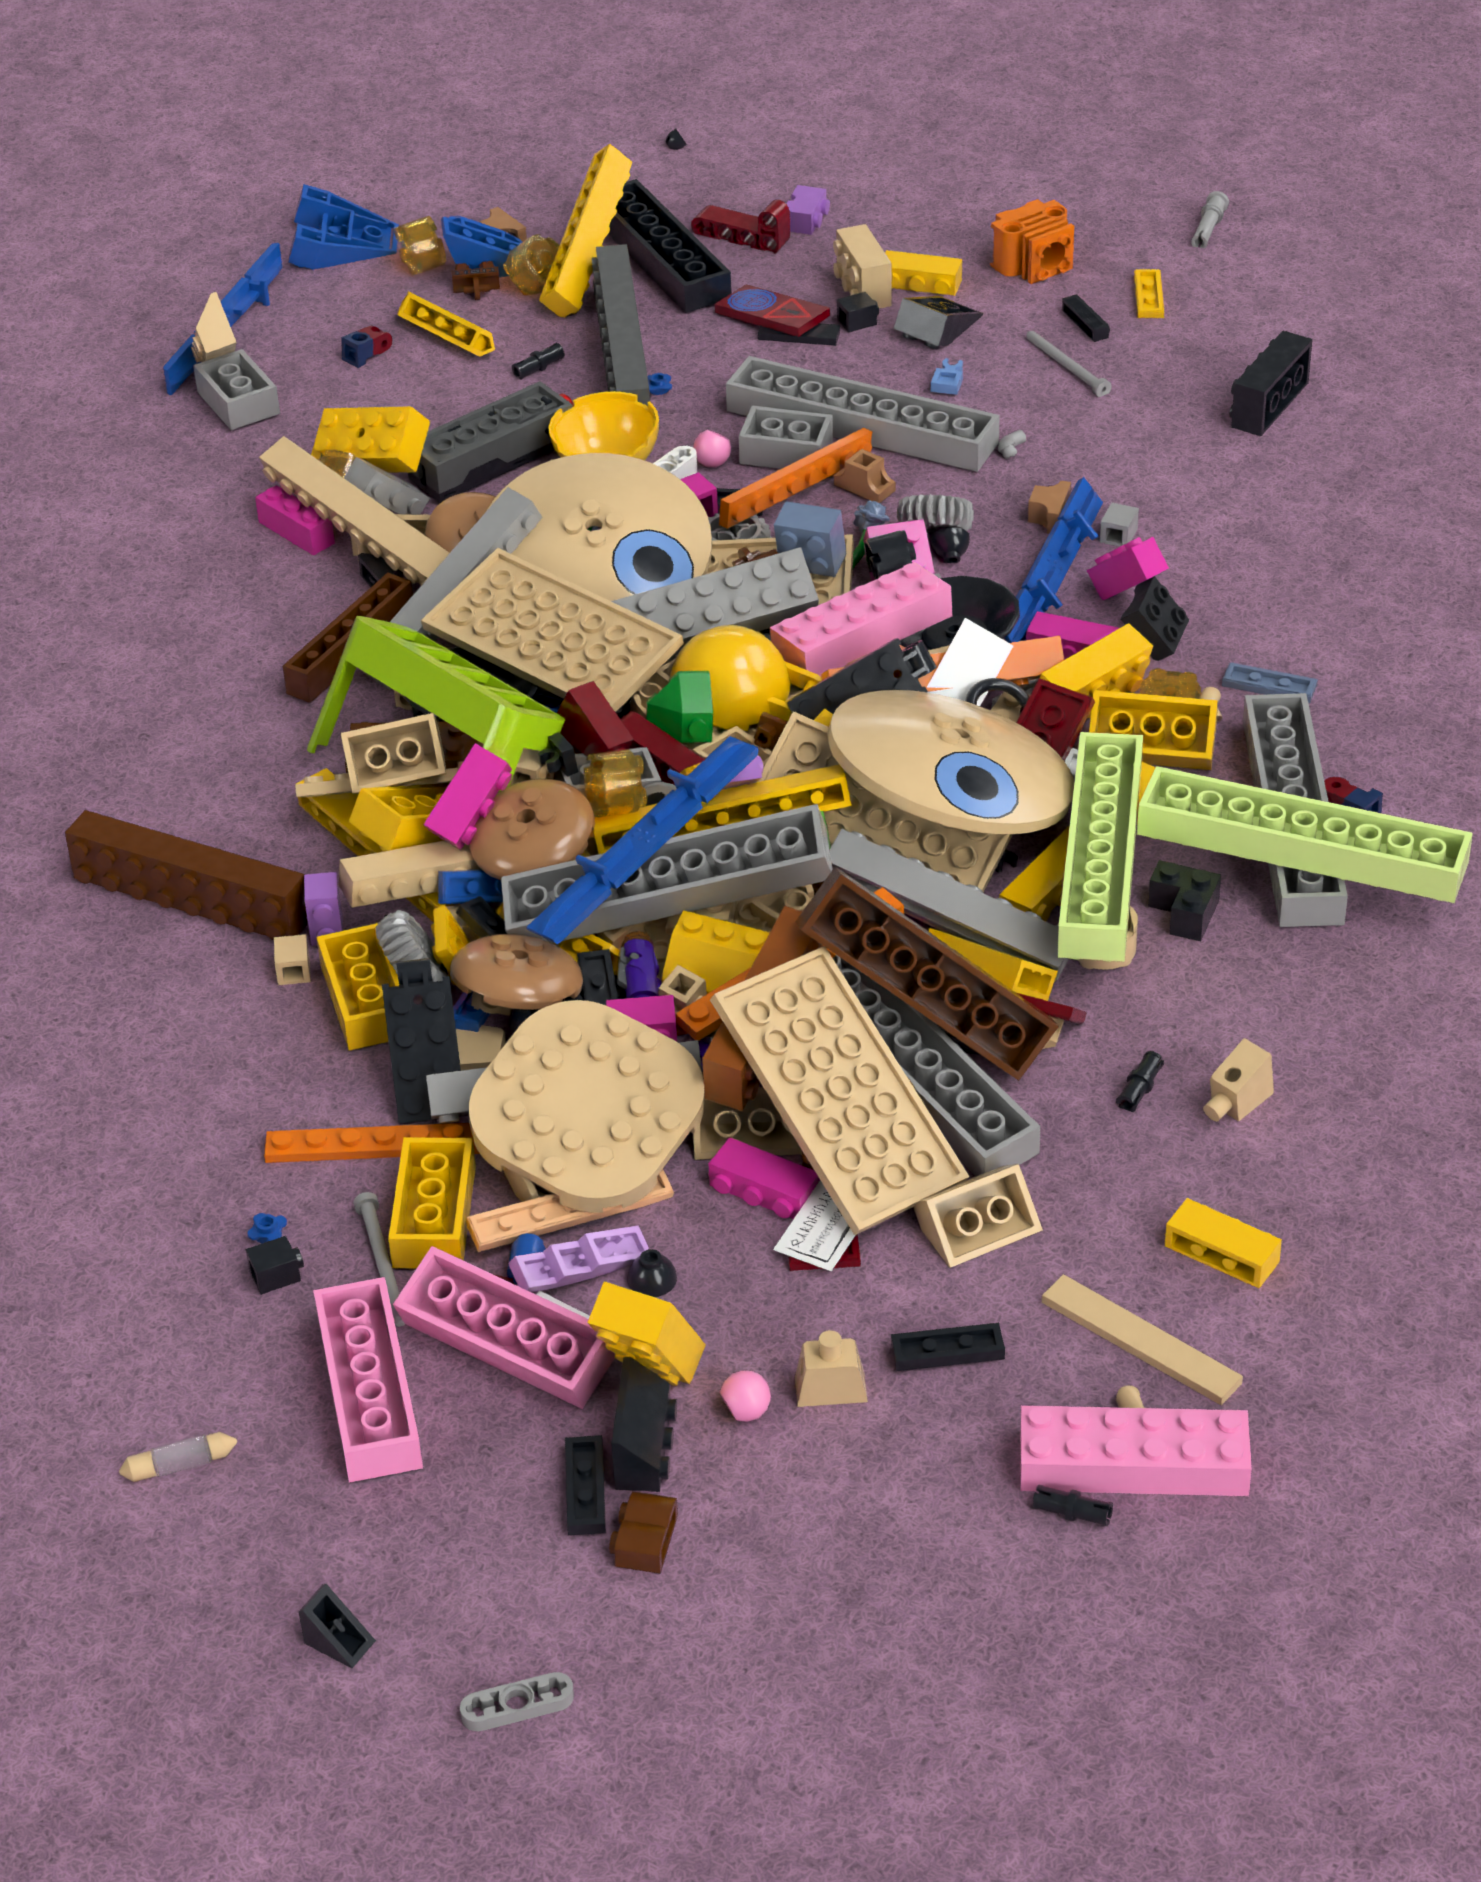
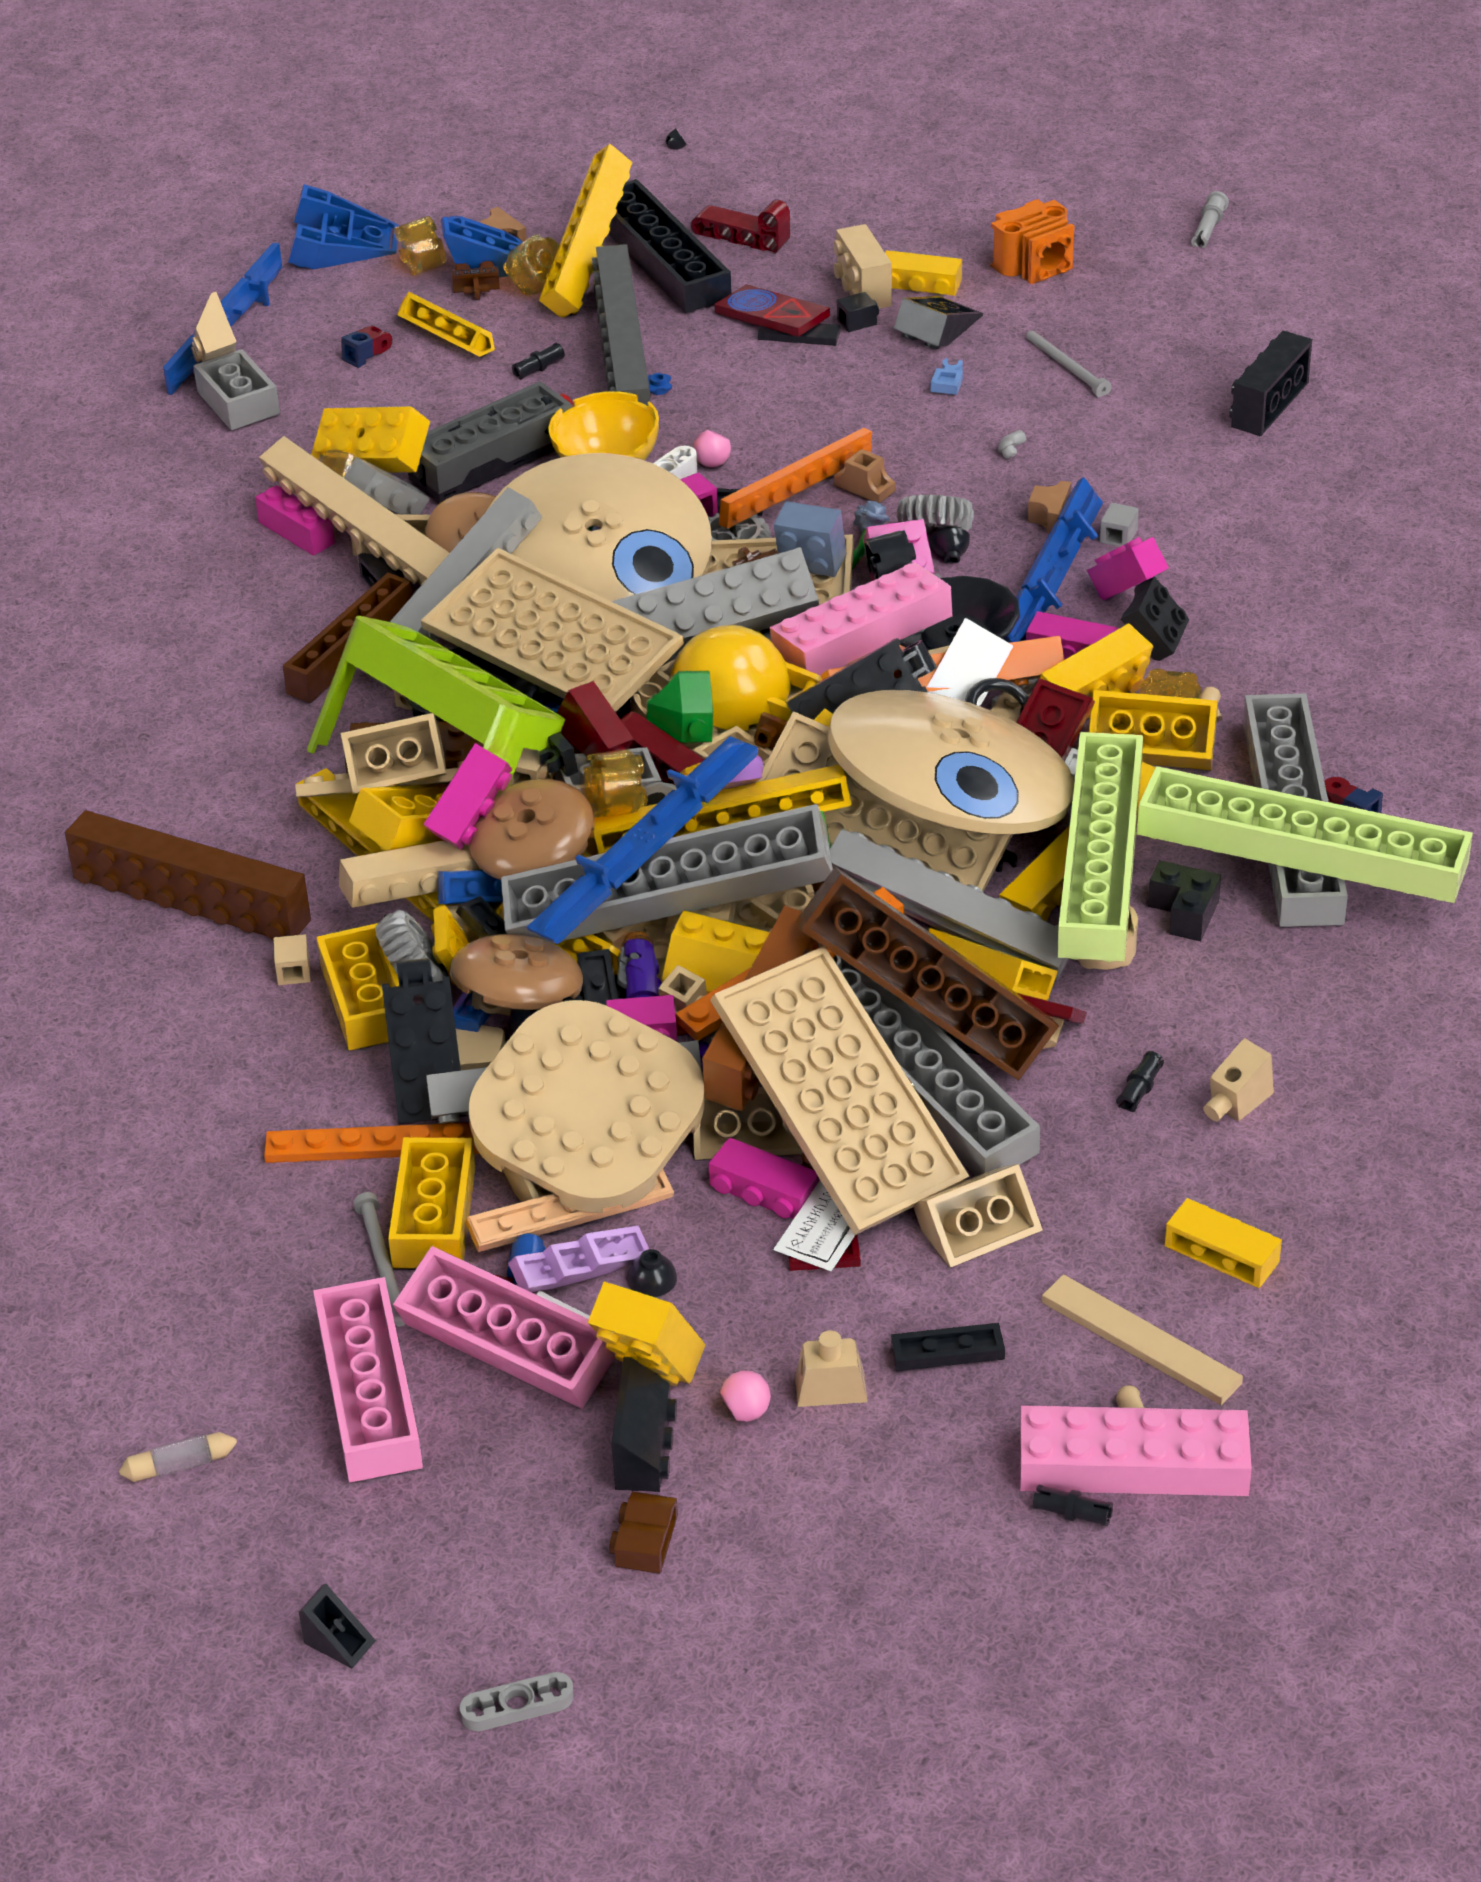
(266, 1227): blue plate -> none
(274, 1264): black brick -> none
(322, 905): medium lavender brick -> none
(585, 1485): black plate -> none
(782, 436): light grey brick -> none
(807, 209): medium lavender brick -> none
(896, 418): light grey brick -> none
(1085, 318): black piece -> none
(1149, 293): yellow tile -> none
(1267, 681): sand blue tile -> none

